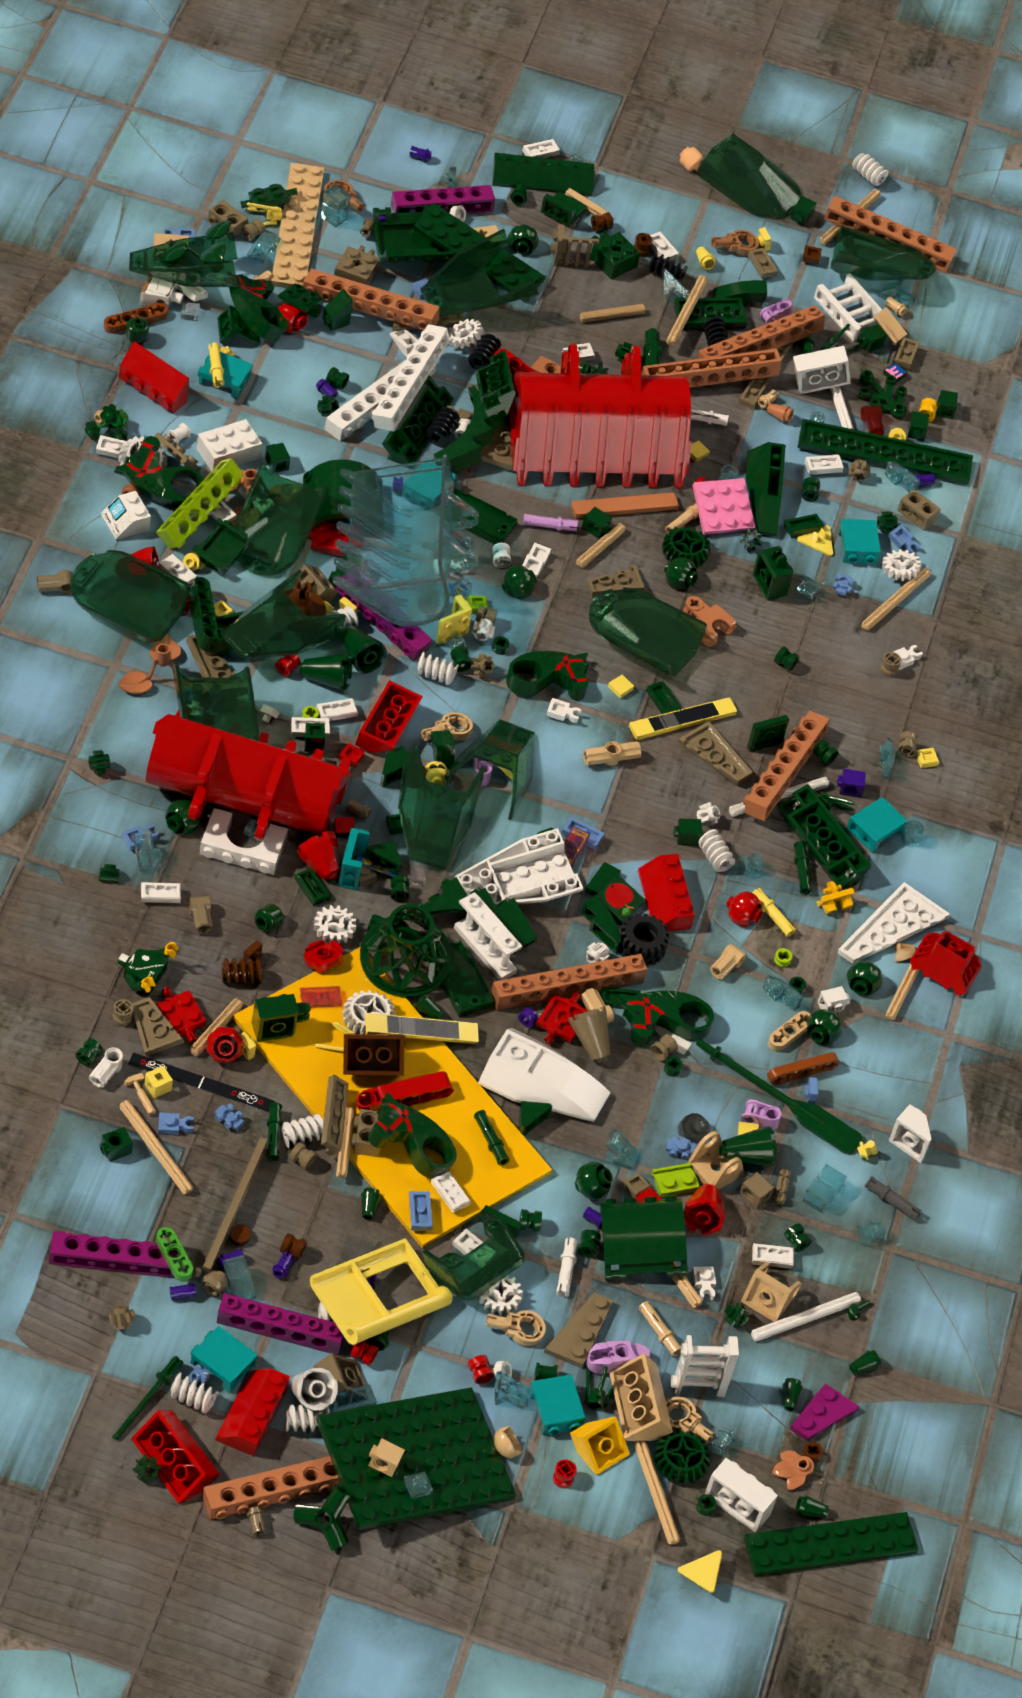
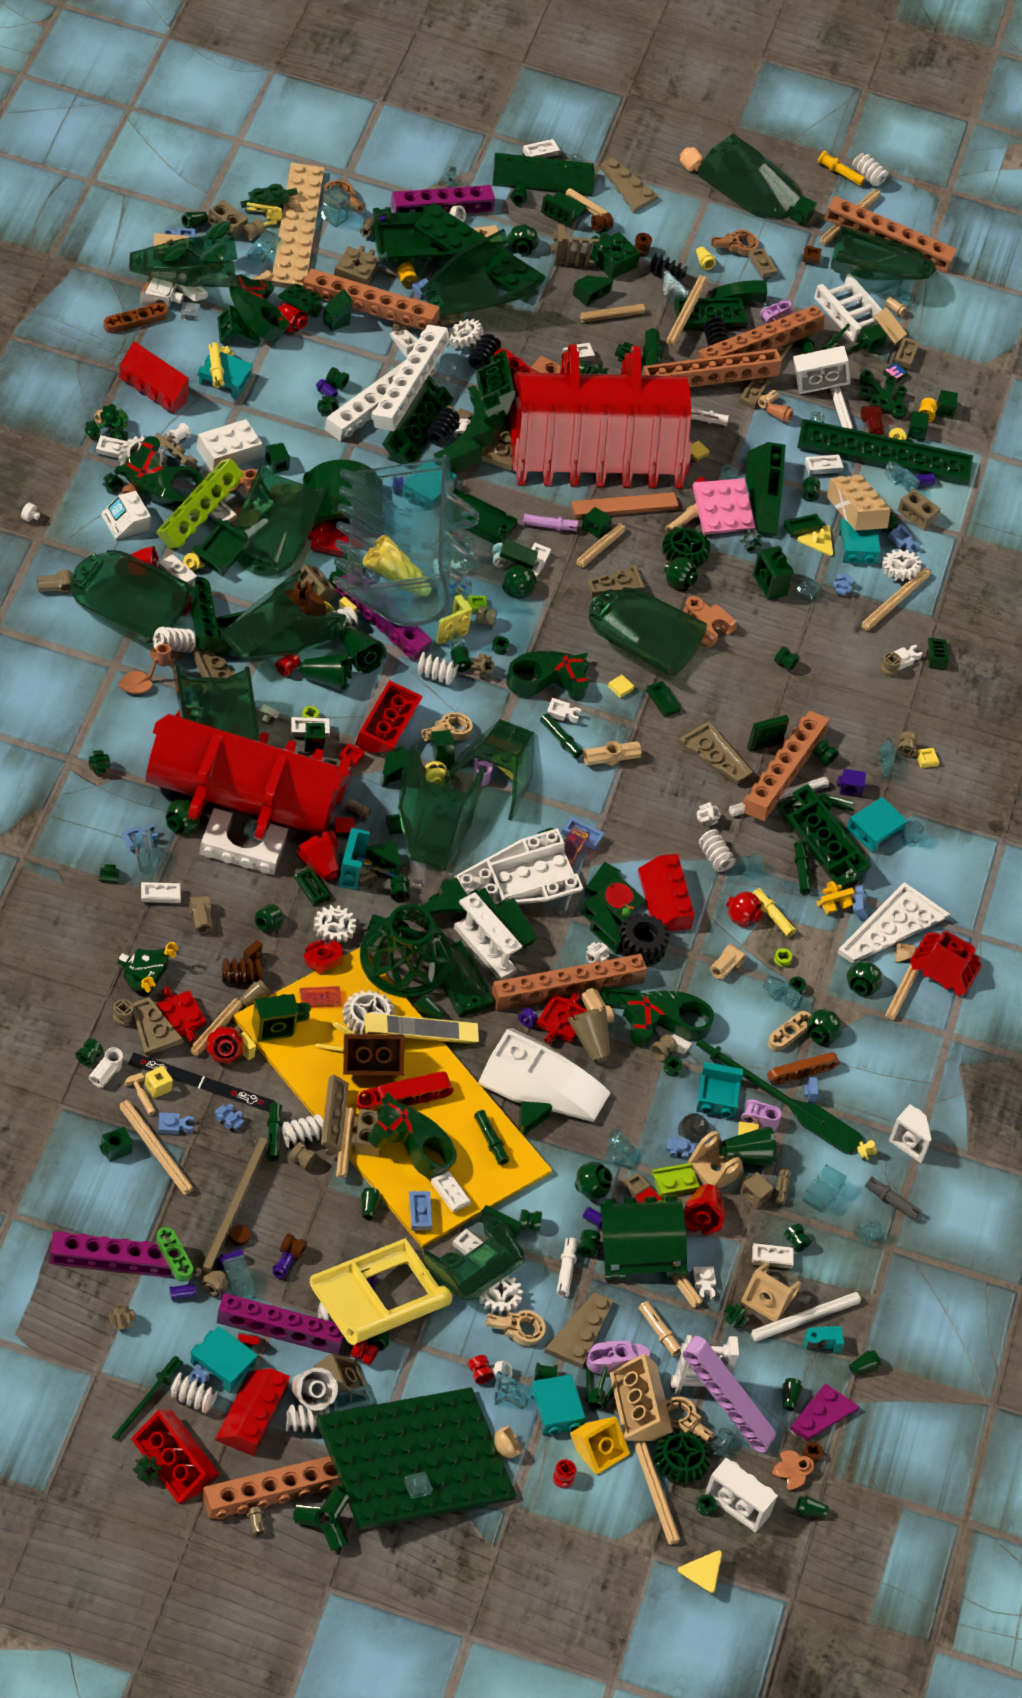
(29, 512): none -> white tile
(112, 482): none -> dark green plate
(137, 330): dark green head -> none
(177, 639): none -> white piece
(192, 219): none -> dark green cone
(222, 609): light yellow tile -> none
(248, 1338): none -> red tile
(255, 991): none -> dark tan cone
(337, 709): white plate -> none
(385, 1457): tan brick -> none
(390, 561): none -> light yellow cone
(407, 274): none -> yellow wheel
(421, 153): dark purple pin -> none
(483, 630): white gear -> none
(518, 554): none -> dark green tile
(566, 741): none -> dark green pin
(592, 288): none -> dark green slope
(632, 188): none -> dark tan wing
(663, 246): white plate -> none
(682, 718): tile -> none
(688, 831): dark green brick -> none
(719, 1090): none -> teal panel
(729, 1394): none -> lavender beam
(764, 239): light yellow plate -> none
(824, 1338): none -> teal leg
(830, 1544): dark green plate -> none
(833, 999): white brick -> none
(835, 165): none -> yellow pin
(853, 1312): dark green hand -> none
(858, 503): none -> tan brick
(859, 470): dark tan gear -> none
(861, 906): none -> medium blue plate
(942, 658): none -> dark green slope

